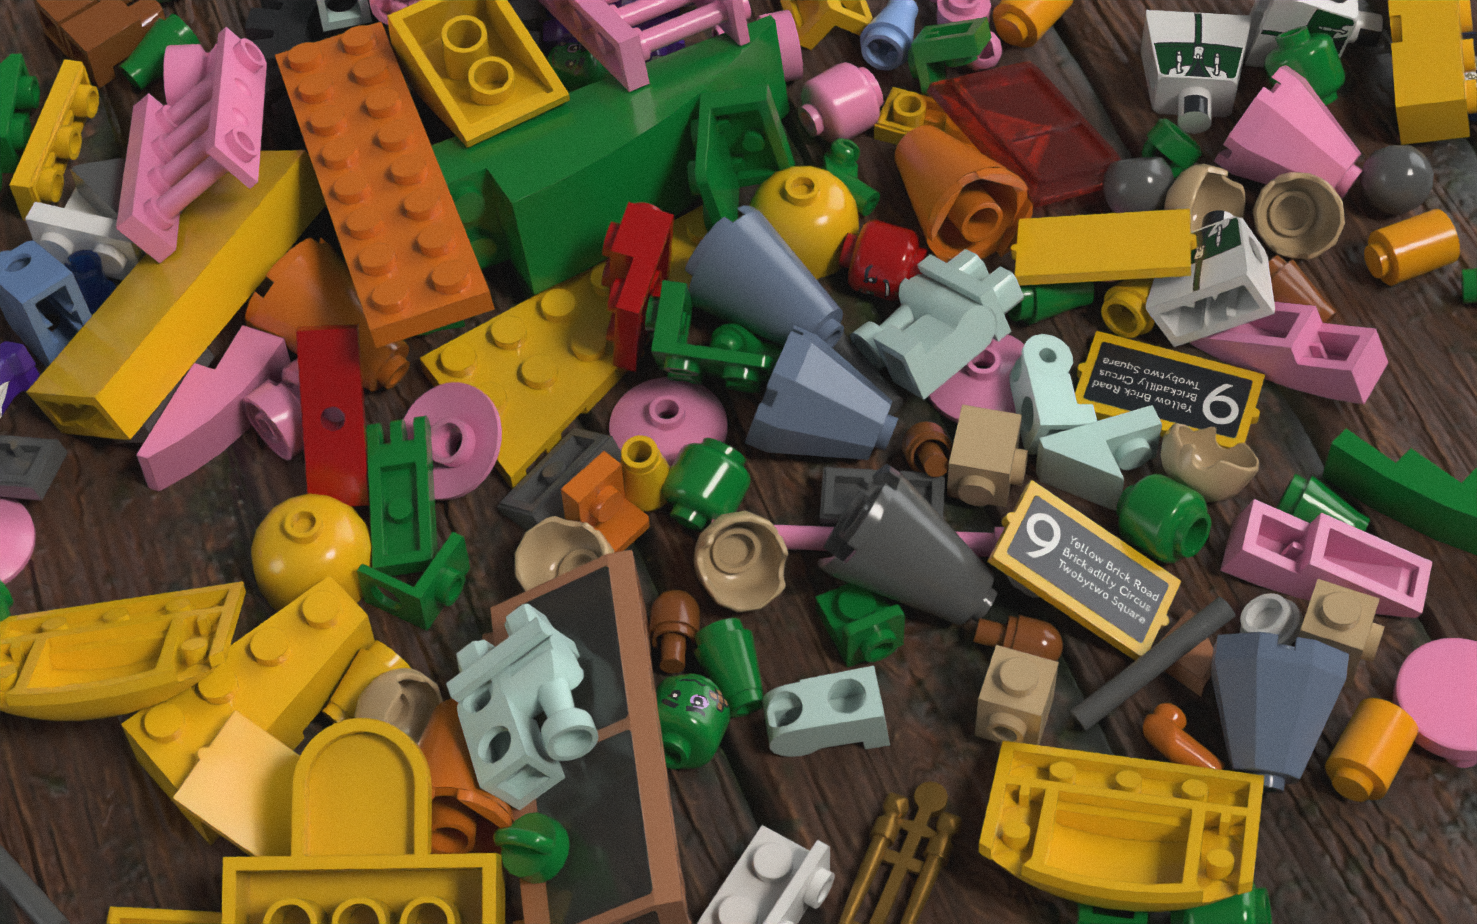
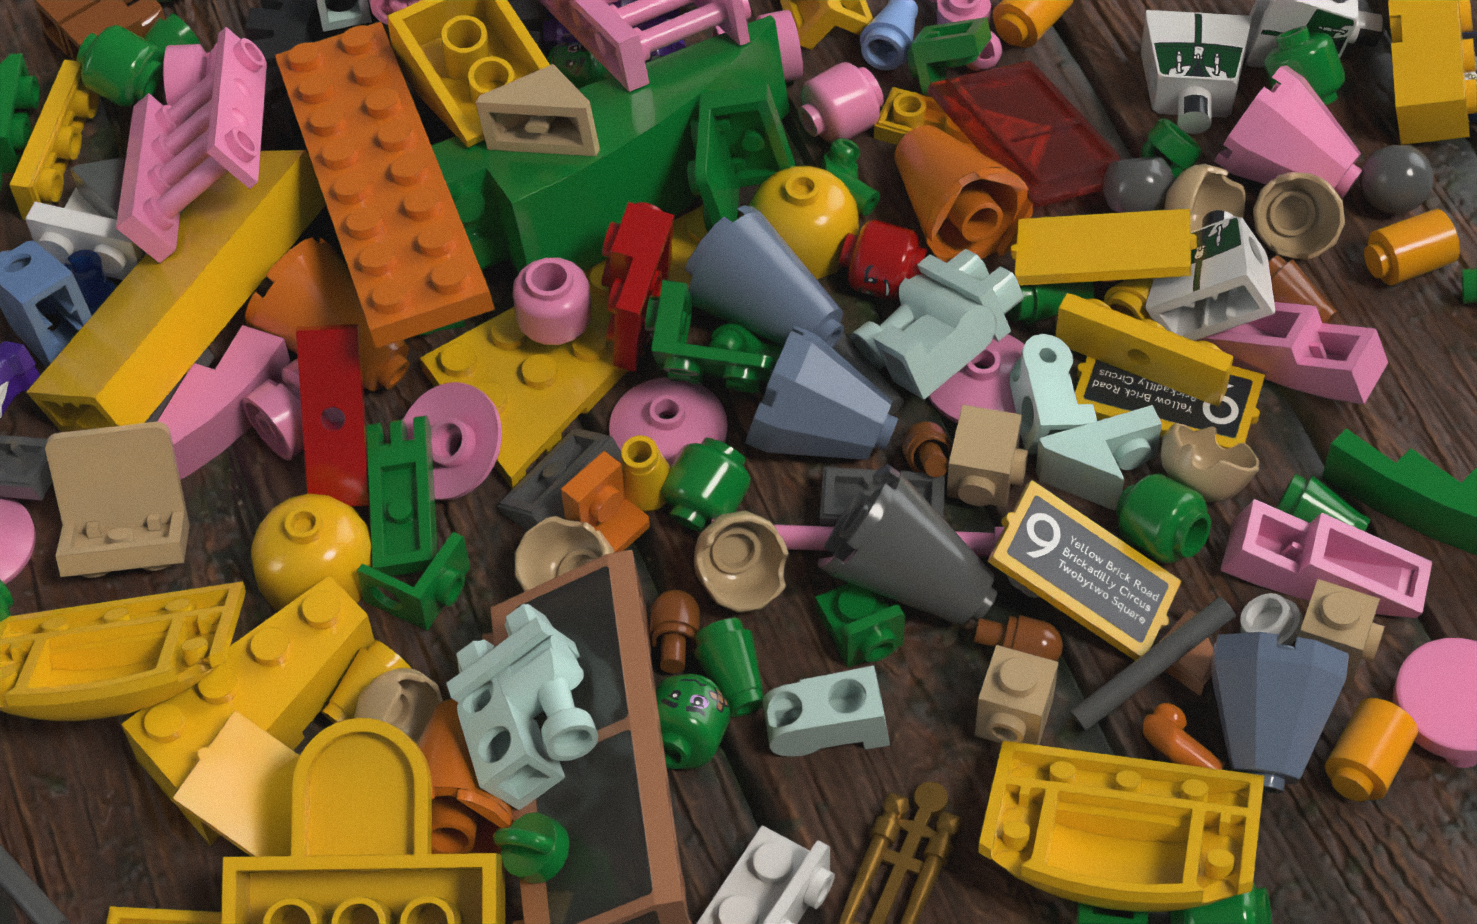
(117, 499): none -> tan bracket
(120, 65): none -> green head
(538, 116): none -> tan slope
(552, 301): none -> bright pink head
(1144, 348): none -> yellow tile

